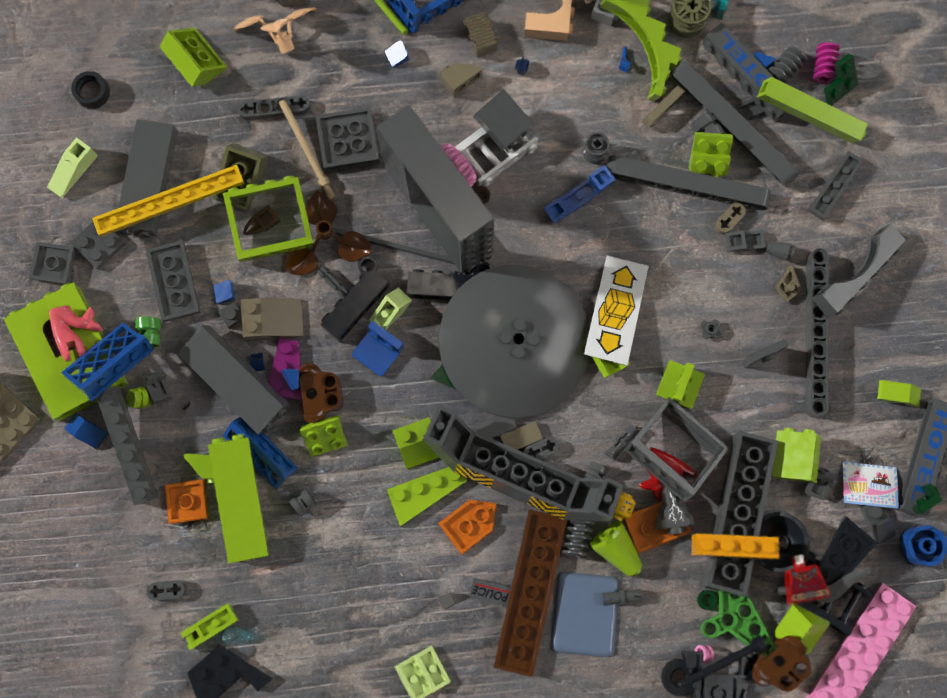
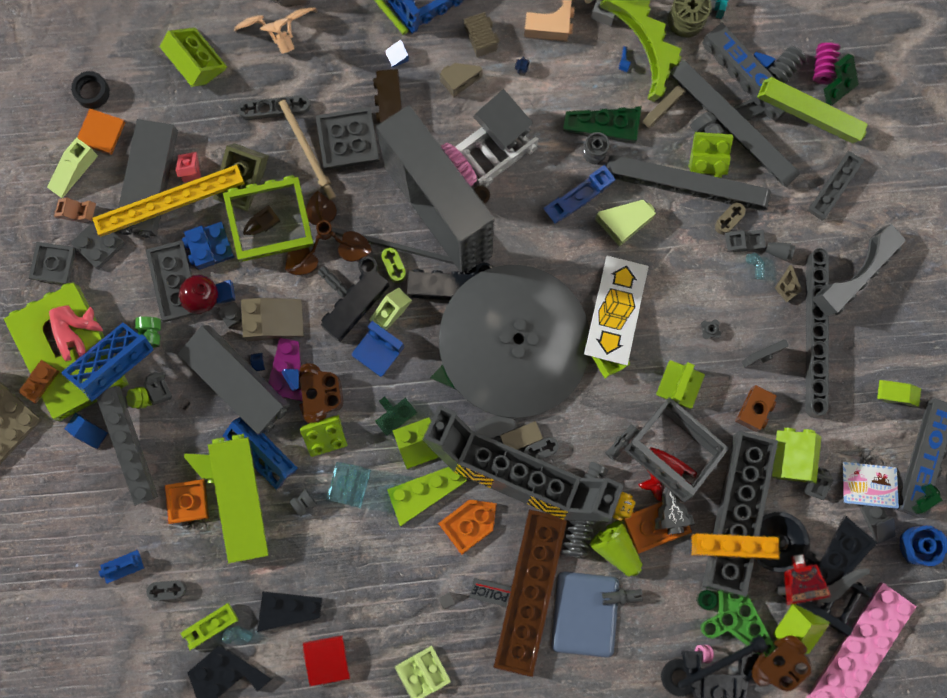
(38, 381): none -> dark orange plate
(74, 210): none -> nougat slope
(101, 131): none -> orange tile
(121, 567): none -> blue hinge
(188, 167): none -> coral slope
(198, 294): none -> dark red cylinder
(208, 245): none -> blue plate
(287, 609): none -> black wing
(326, 660): none -> red slope
(348, 484): none -> clear light blue bracket
(388, 95): none -> dark brown brick
(395, 416): none -> clear green plate
(397, 263): none -> lime beam
(616, 124): none -> dark green wing
(625, 220): none -> yellowish green slope
(747, 415): none -> dark orange brick
(759, 265): none -> clear light blue arm

